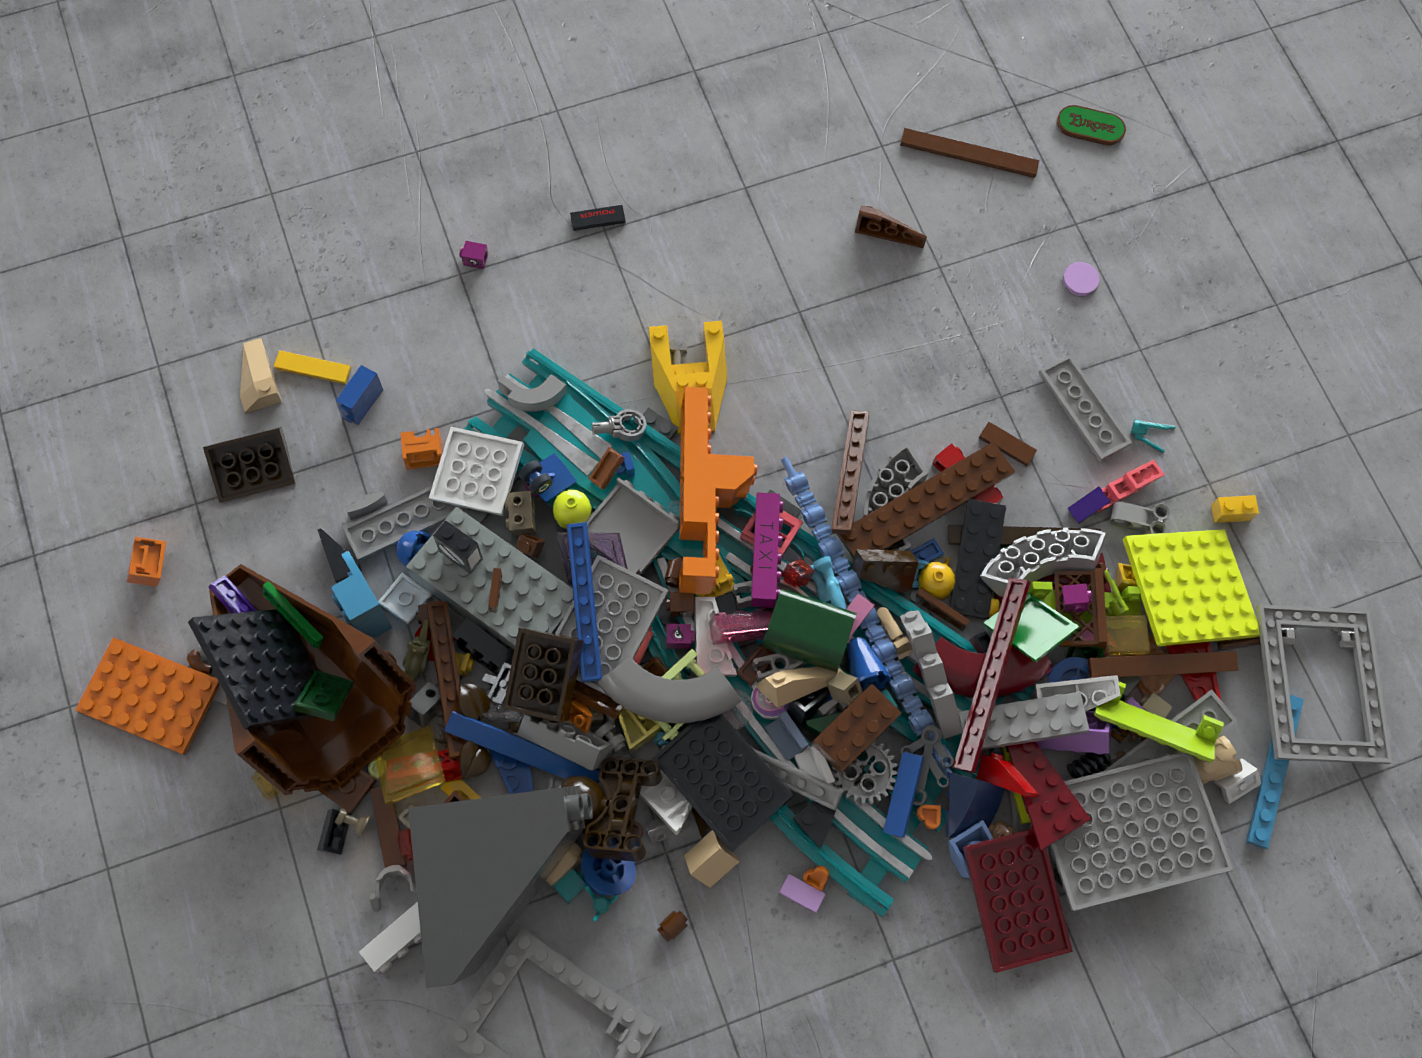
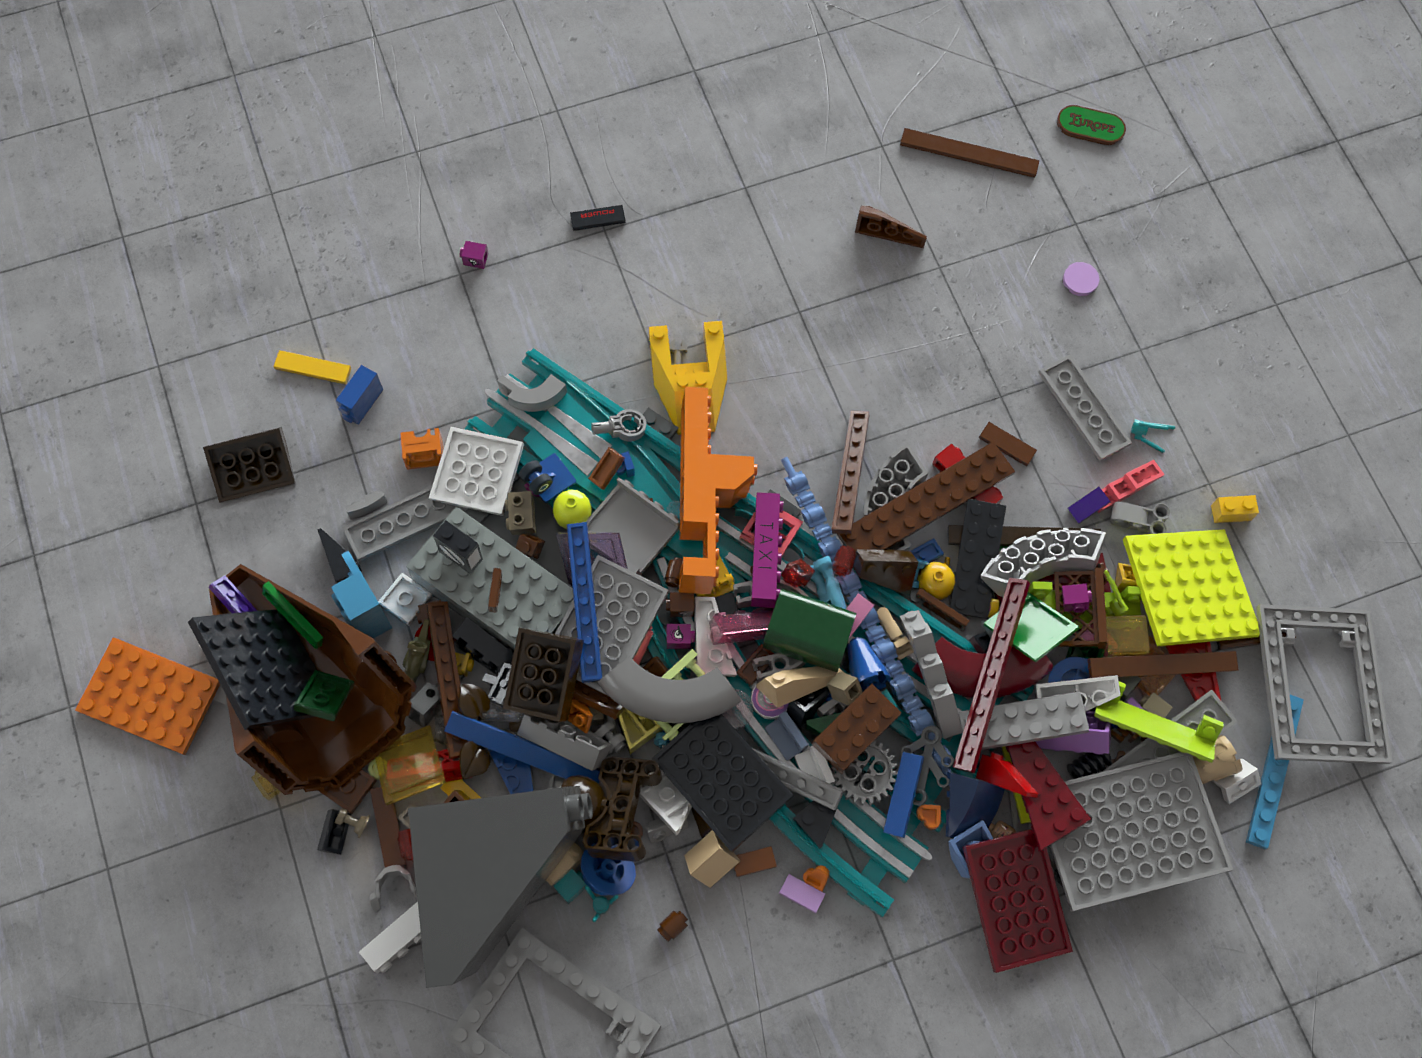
(146, 561): orange piece -> none
(194, 661): reddish brown arm -> none
(258, 383): tan wedge -> none
(410, 544): blue cylinder -> none
(755, 861): none -> dark orange tile
(844, 560): none -> clear red brick

